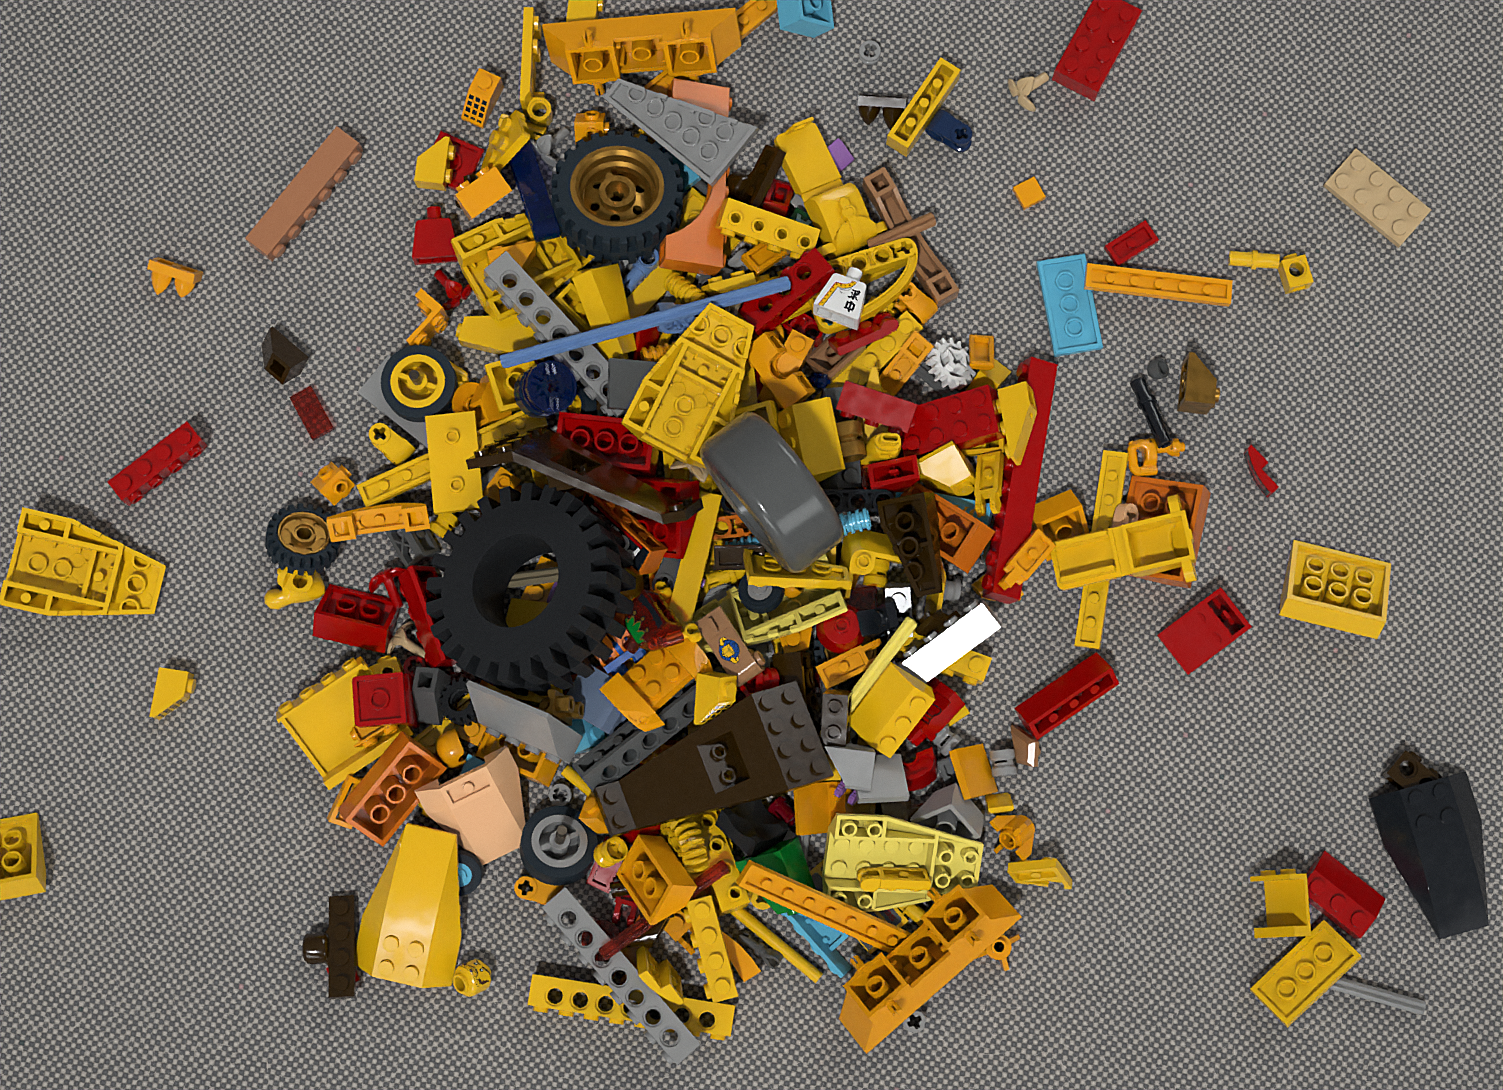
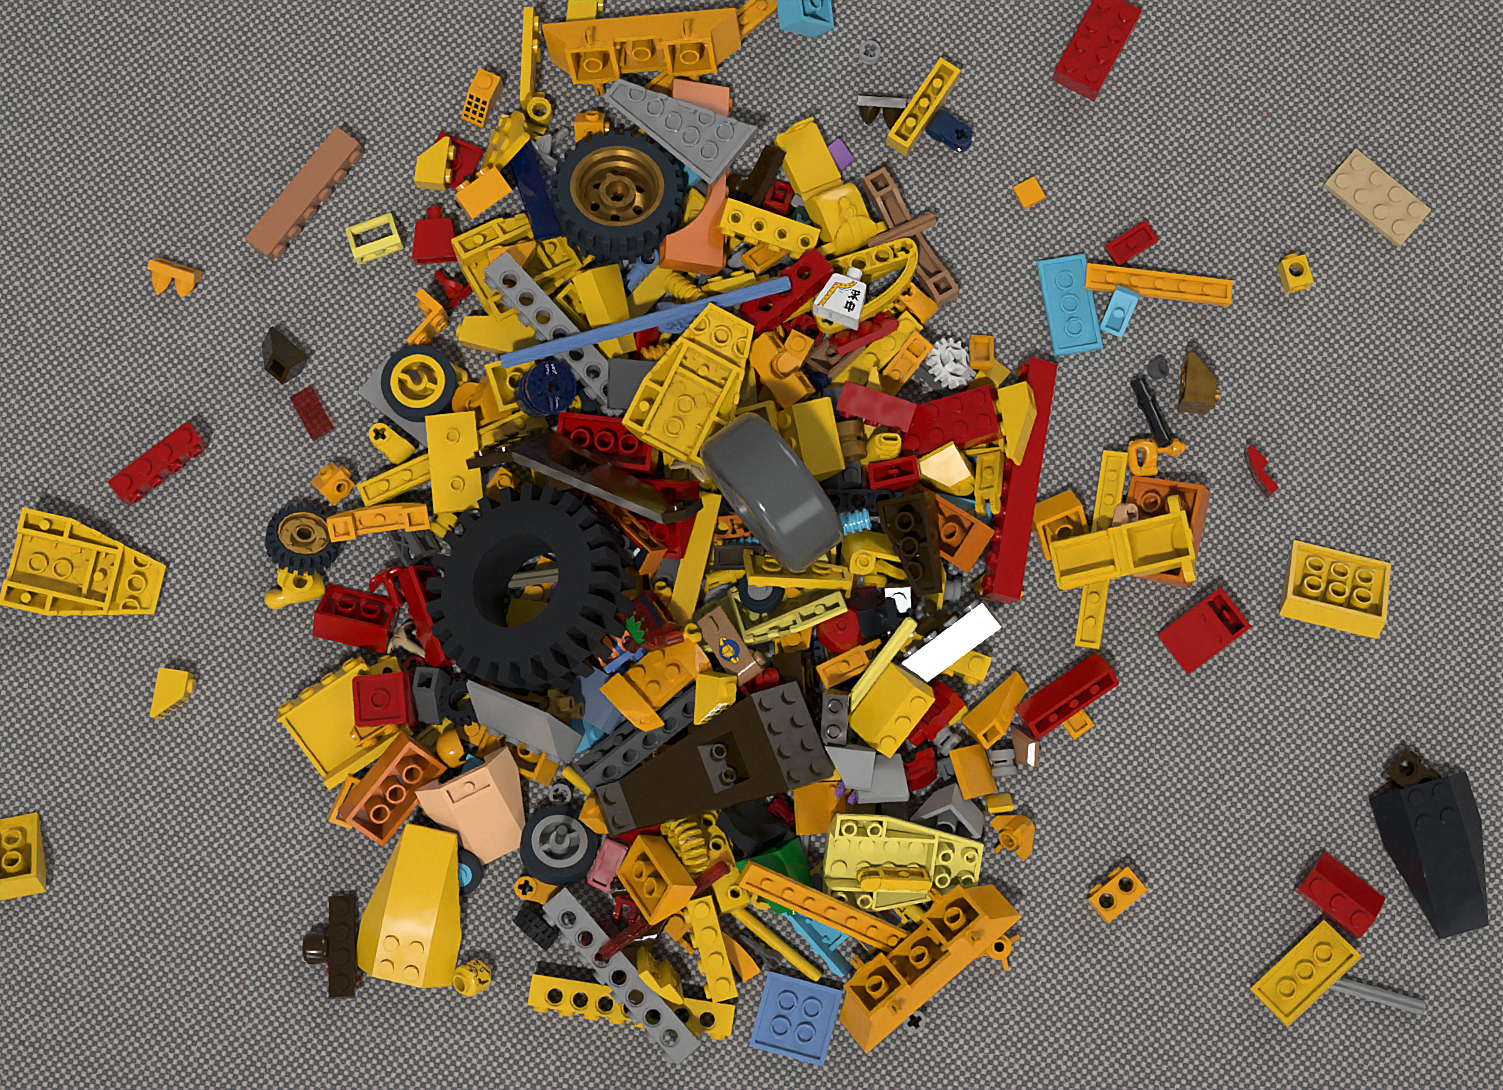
(377, 248): none -> light yellow tile
(536, 927): none -> black tyre
(610, 852): yellow wheel -> none
(795, 1018): none -> medium blue plate
(891, 569): none -> yellow tile
(994, 714): none -> light orange slope
(1024, 87): tan plant -> none
(1026, 559): light orange hinge -> none
(1039, 872): yellow wing -> none
(1078, 724): none -> light orange tile
(1119, 311): none -> medium azure slope
(1120, 899): none -> light orange brick
(1253, 259): yellow pin -> none
(1285, 904): yellow panel -> none

